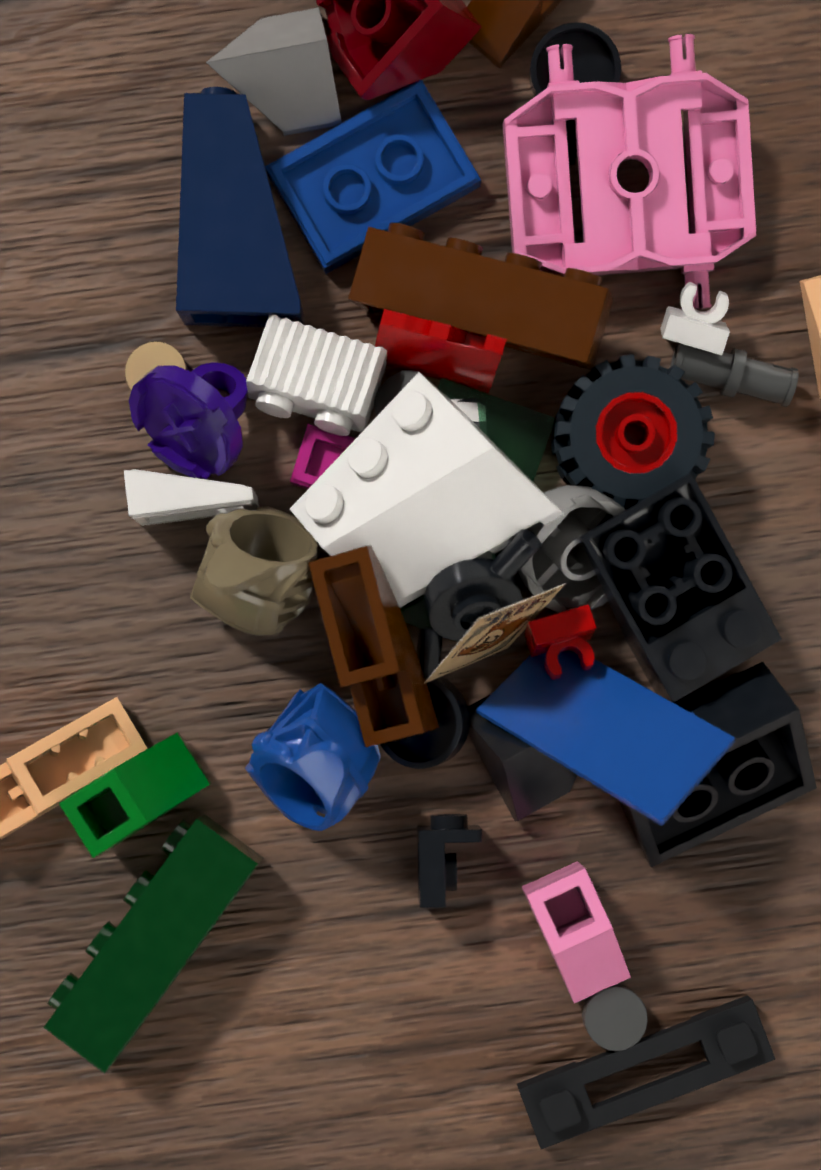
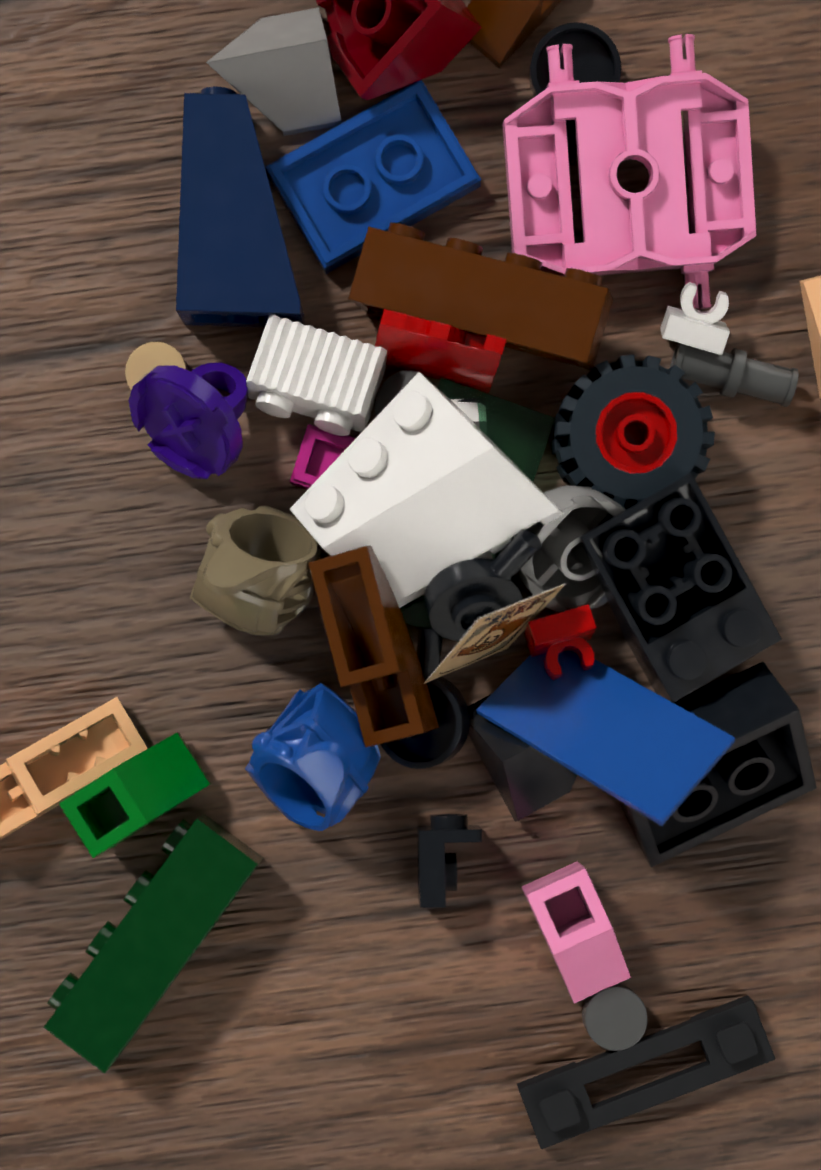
(173, 498): white slope -> none

